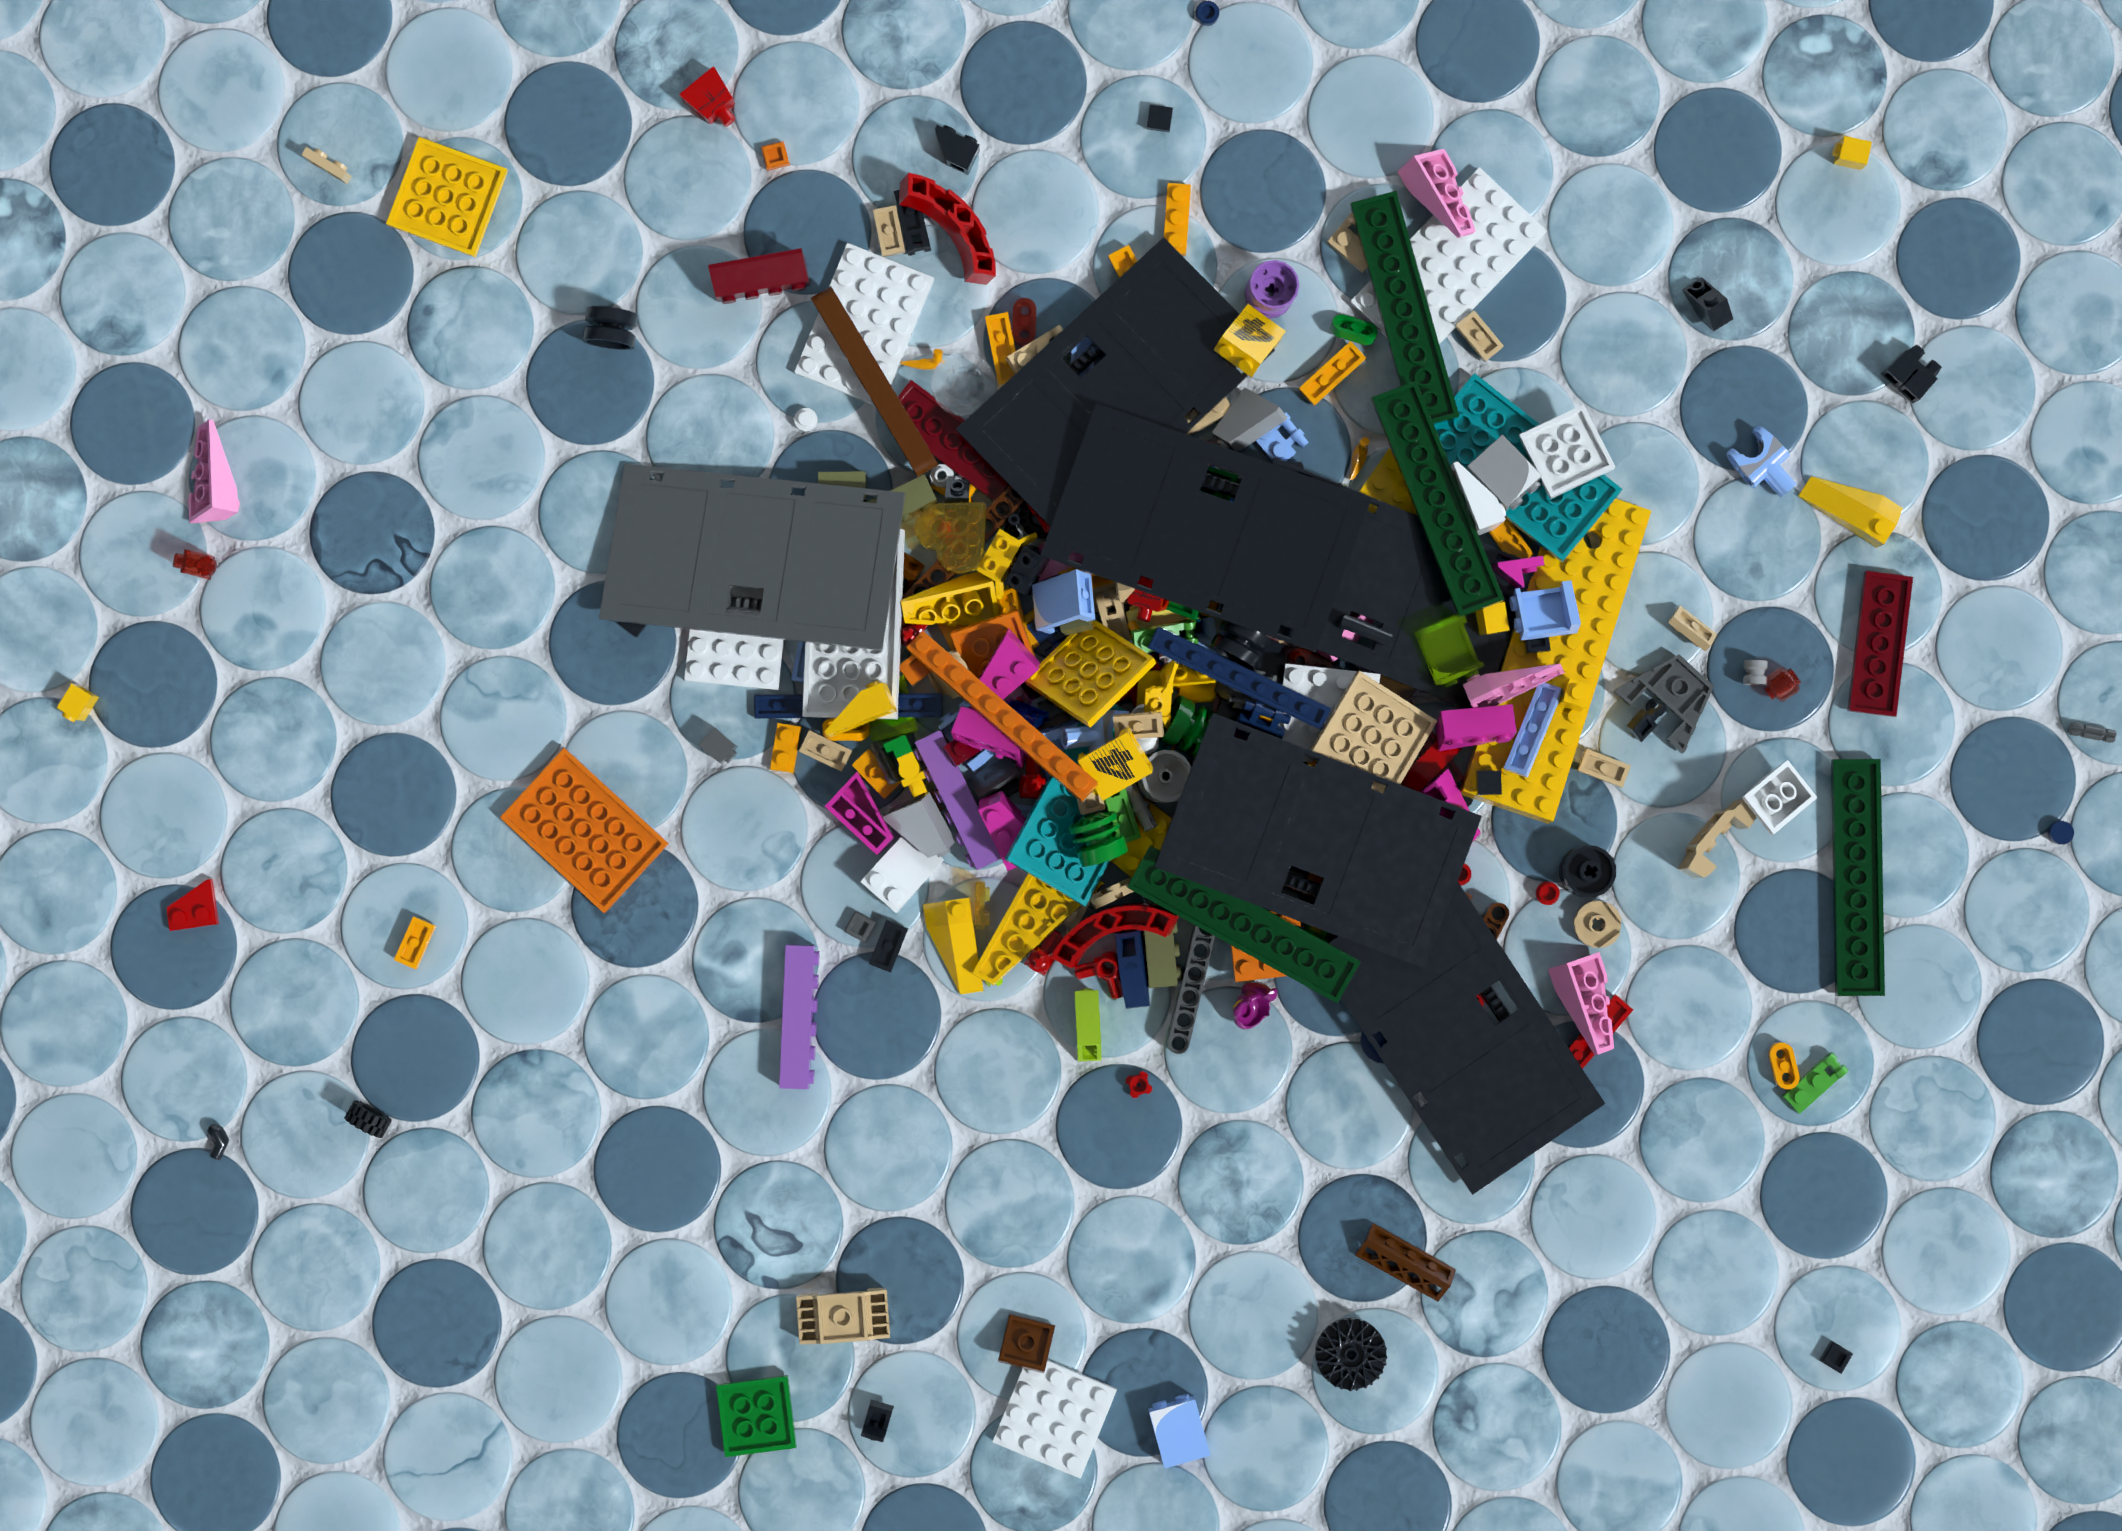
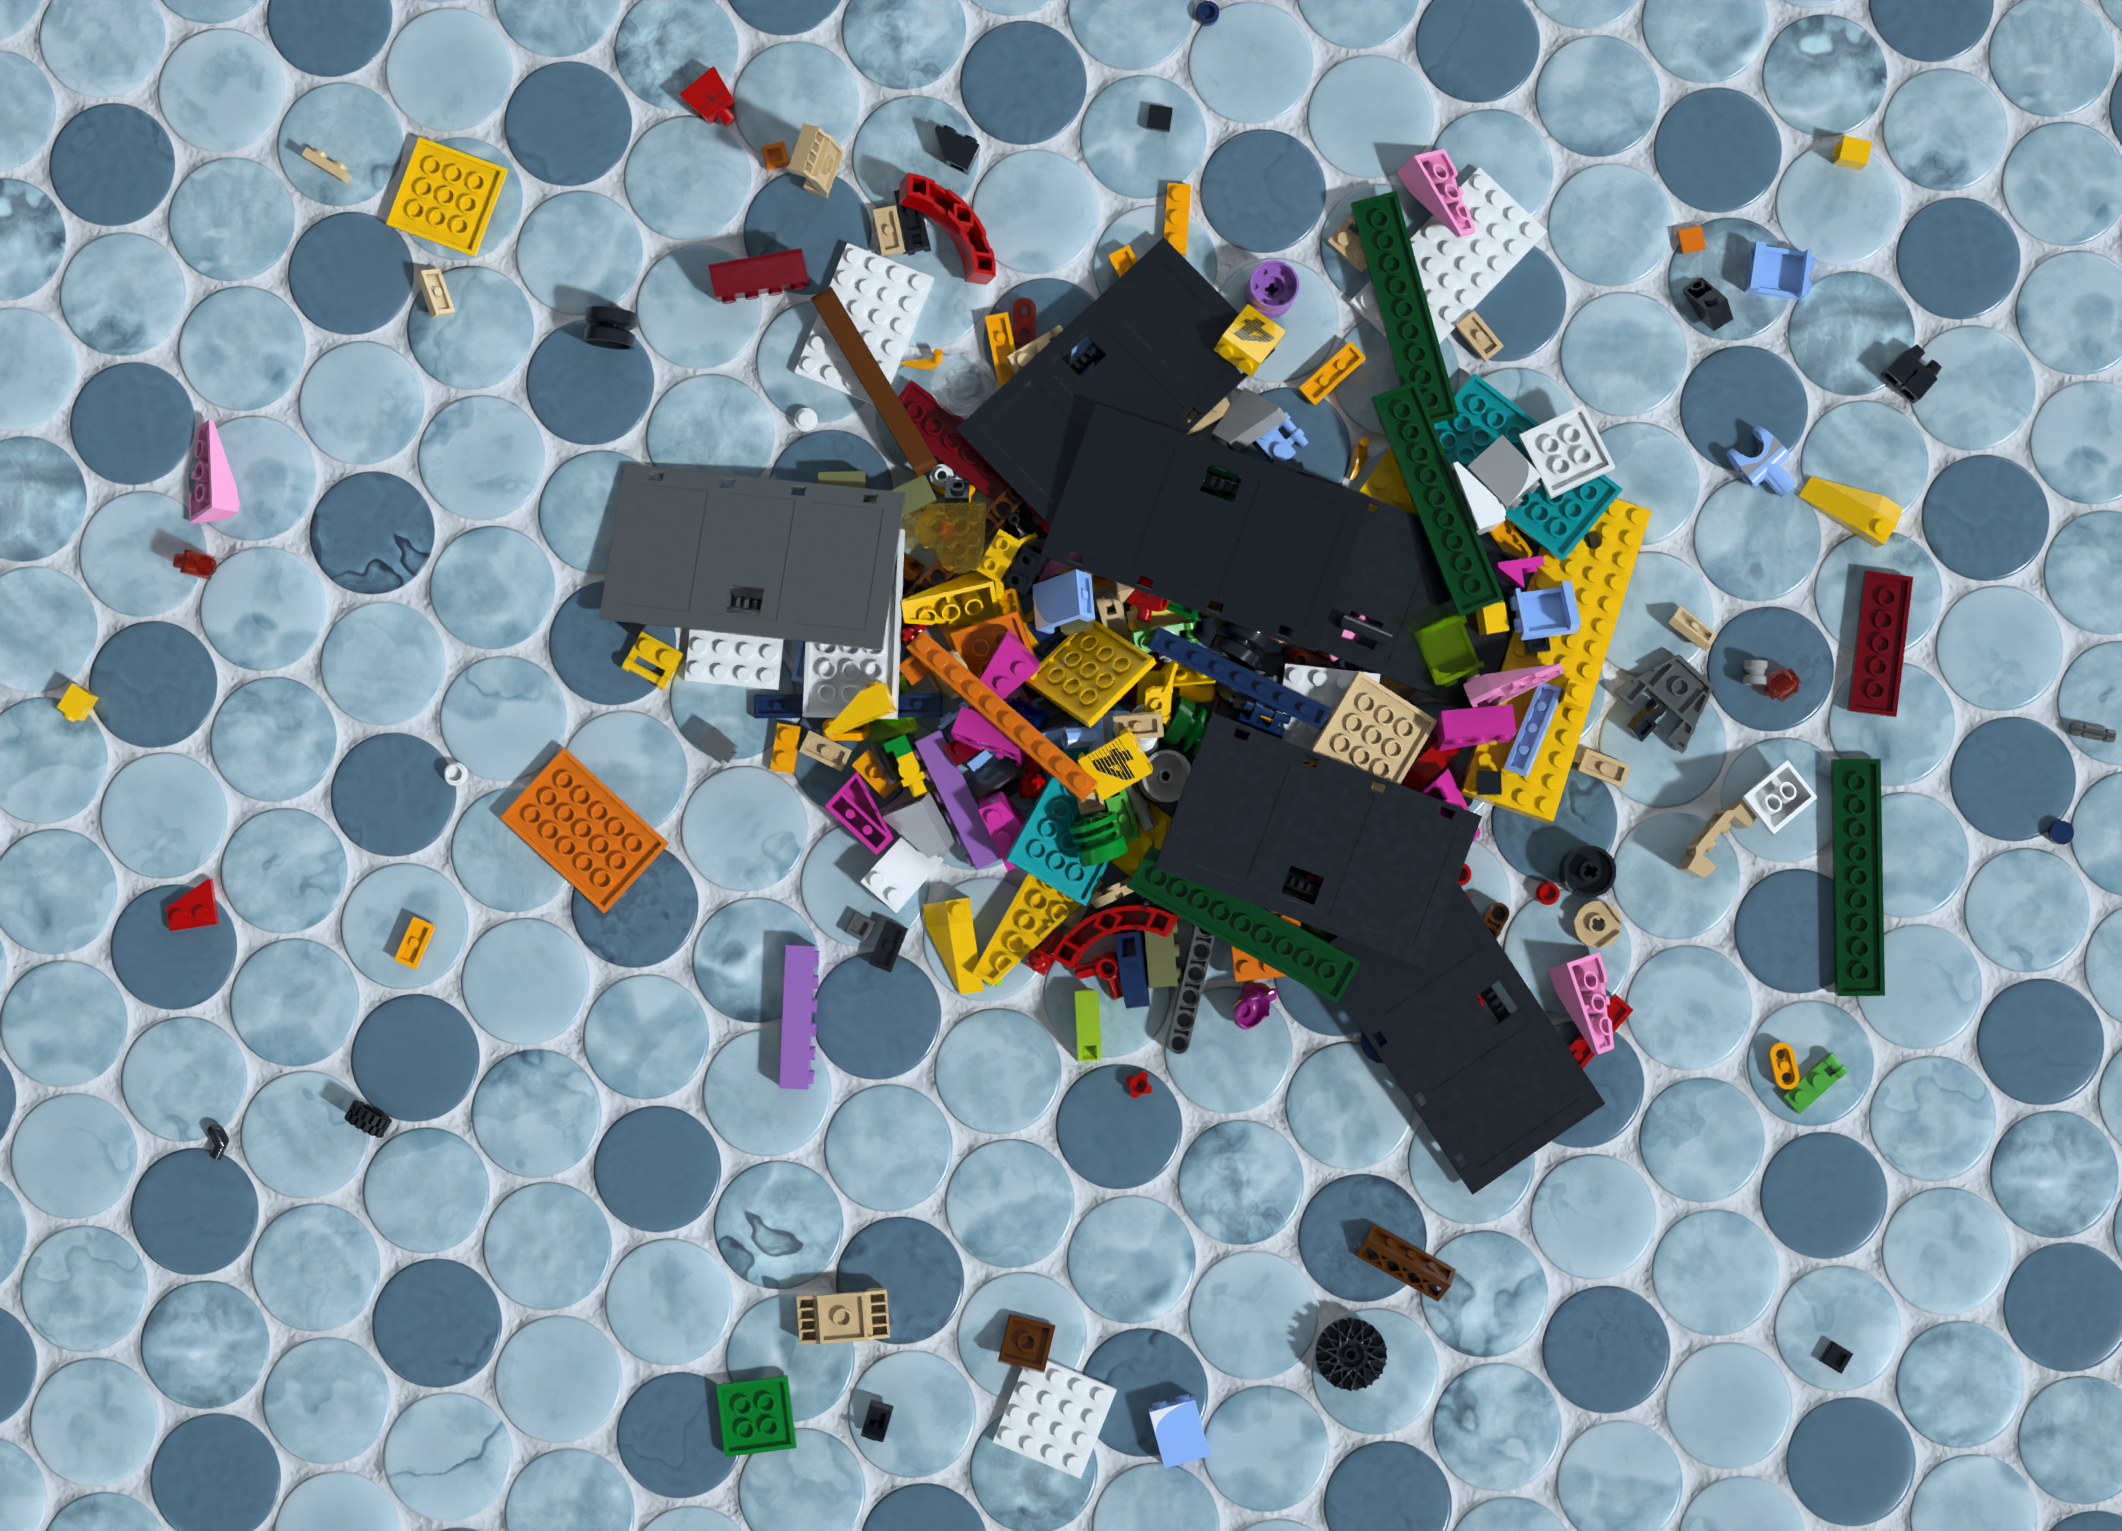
(435, 293): none -> tan plate
(456, 774): none -> white plate
(655, 653): none -> yellow plate
(817, 159): none -> tan plate
(981, 895): clear yellow plate -> none
(1354, 329): green plate -> none
(1691, 240): none -> orange tile
(1779, 272): none -> light blue panel

